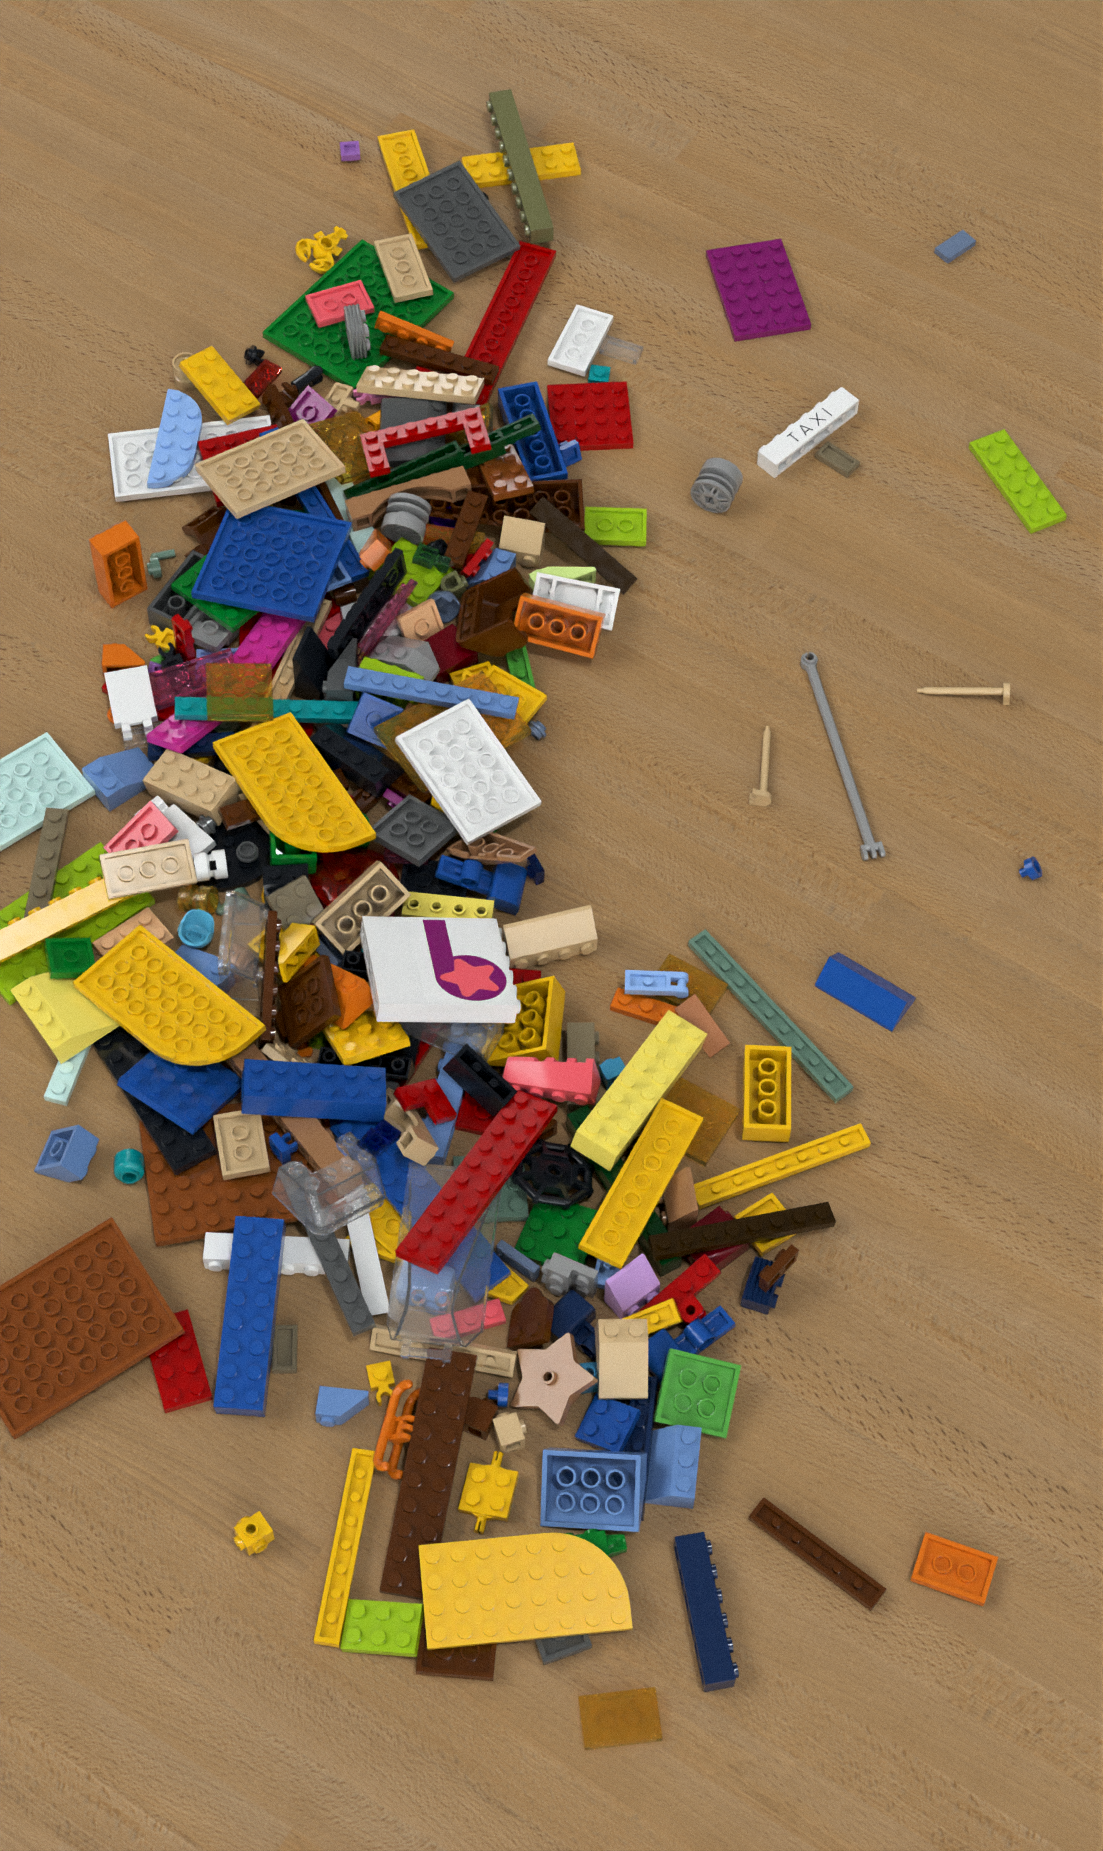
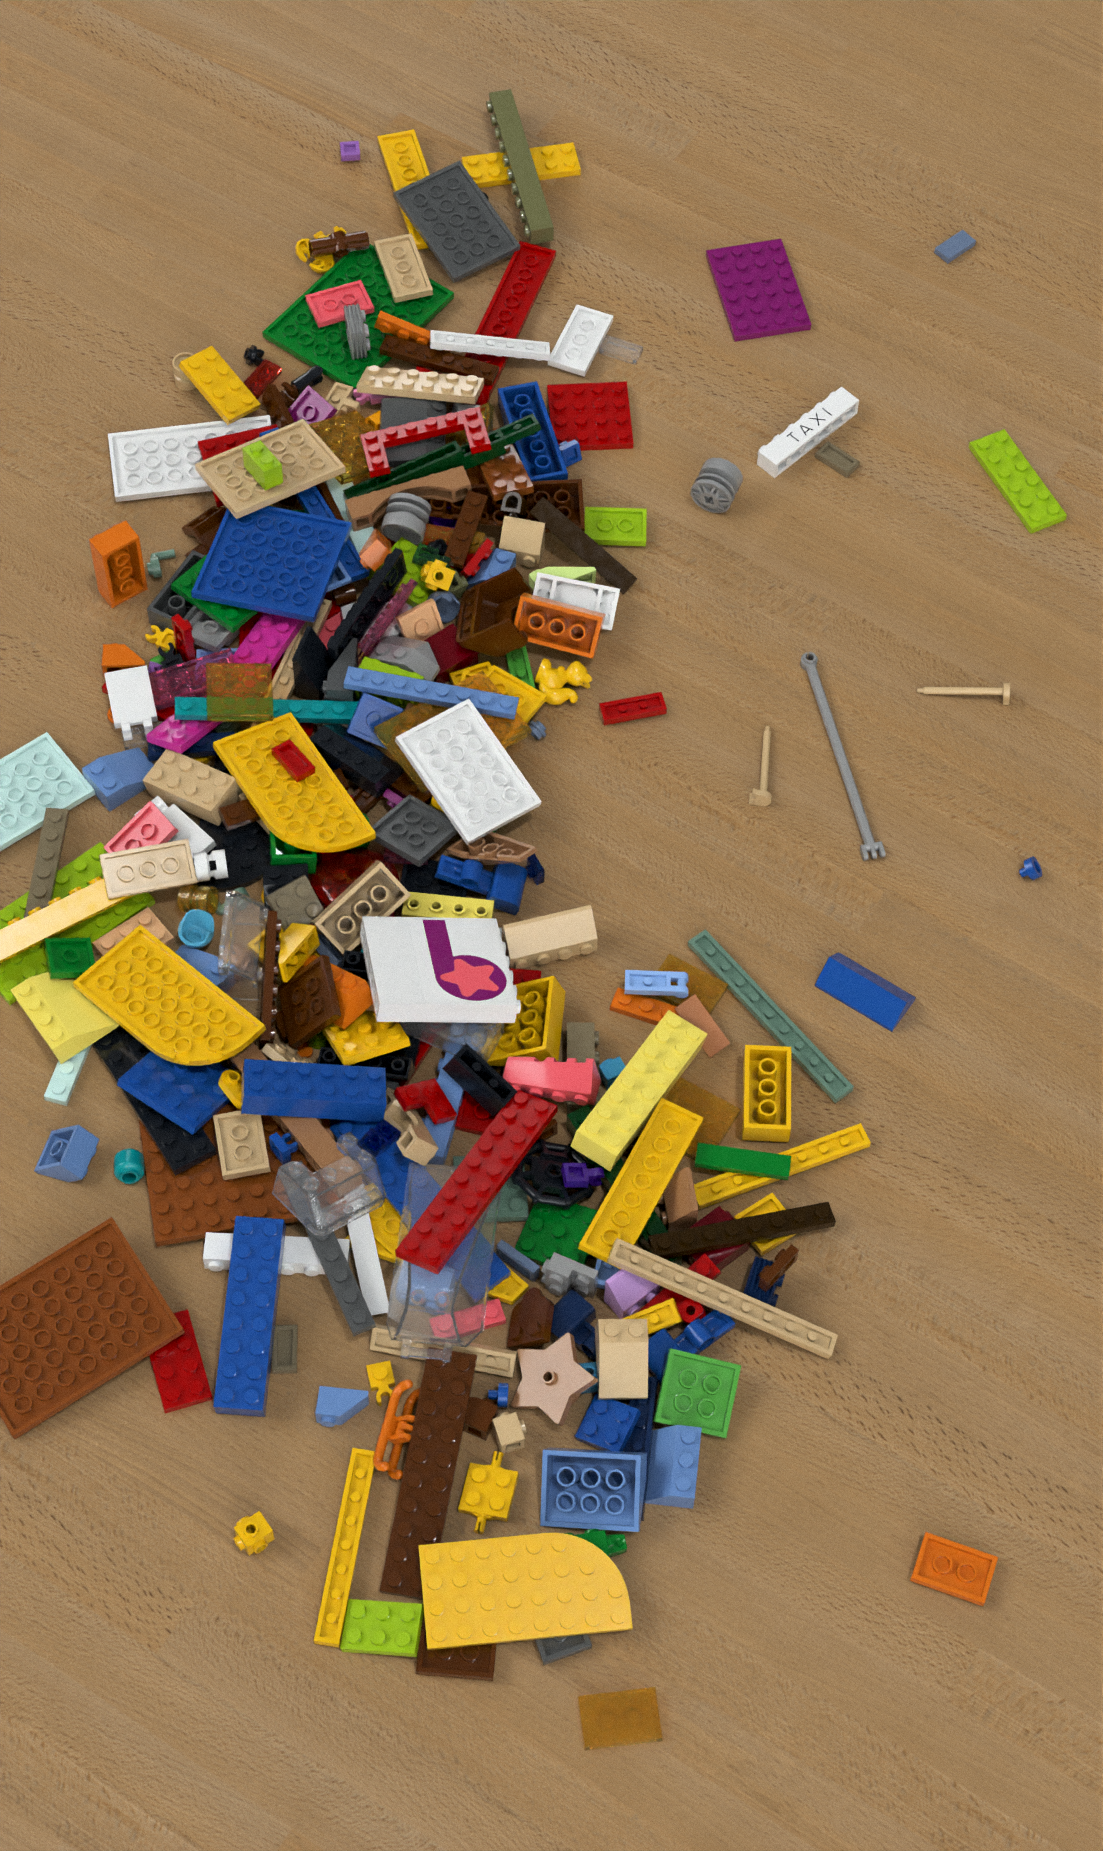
(176, 440): light blue plate -> none
(207, 824): dark grey plate -> none
(230, 1083): none -> yellow plate
(247, 852): dark grey plate -> none
(262, 465): none -> lime brick
(293, 760): none -> red tile
(338, 244): none -> reddish brown piece
(443, 578): none -> yellow brick
(489, 345): none -> white plate
(514, 505): none -> dark brown plate
(553, 679): none -> yellow animal
(579, 1176): none -> dark purple plate
(599, 374): teal plate -> none
(632, 708): none -> red plate
(704, 1612): dark blue brick -> none
(722, 1298): none -> tan plate
(742, 1161): none -> green tile
(817, 1554): reddish brown plate -> none

